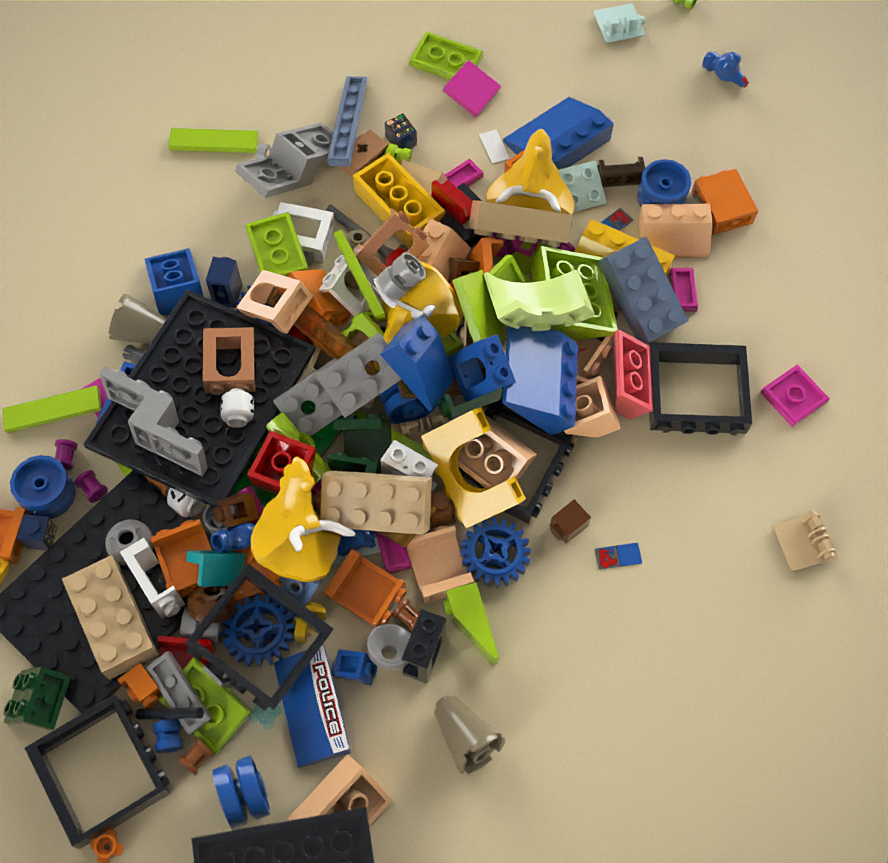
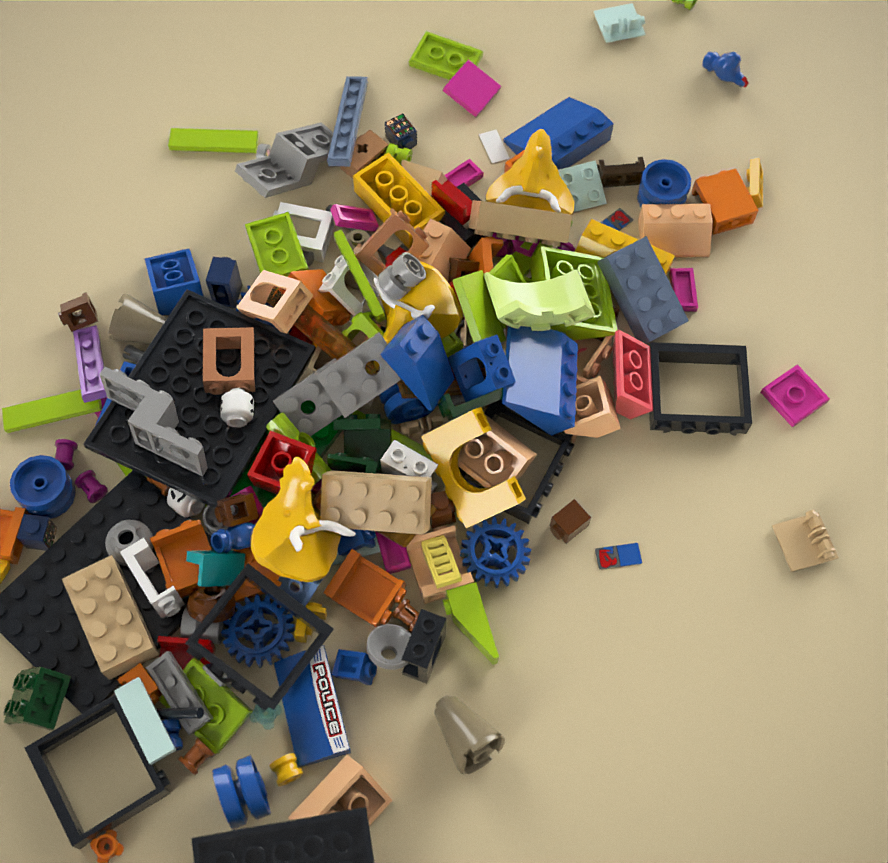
(80, 319): none -> reddish brown brick
(89, 363): none -> medium lavender tile
(145, 720): none -> light aqua tile
(286, 769): none -> yellow wheel
(354, 217): none -> dark pink tile
(440, 560): none -> light yellow slope
(755, 177): none -> yellow plate

